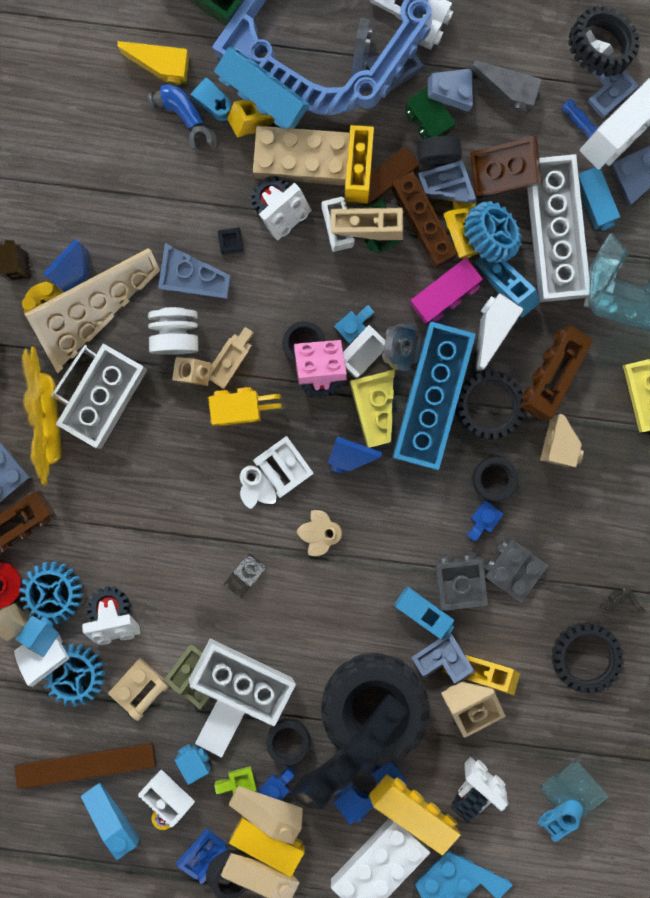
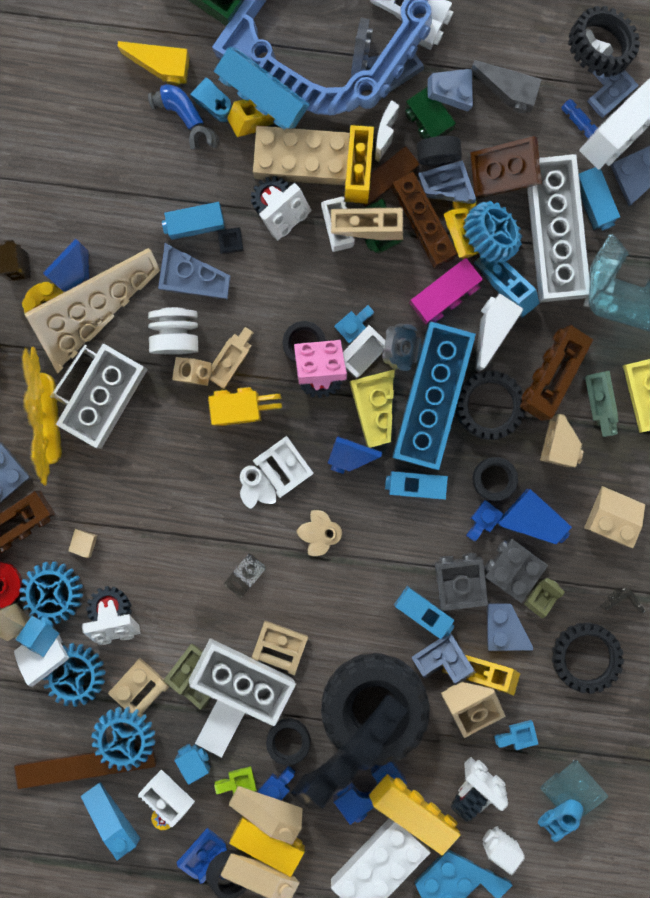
(83, 543): none -> tan slope
(130, 755): none -> dark azure gear
(193, 221): none -> dark azure brick
(281, 640): none -> tan plate
(385, 132): none -> white slope
(416, 485): none -> dark azure brick
(503, 849): none -> white brick
(505, 629): none -> sand blue wing
(521, 736): none -> dark azure plate
(535, 518): none -> blue slope
(544, 597): none -> olive bracket
(603, 402): none -> sand green hinge
(616, 517): none -> tan slope

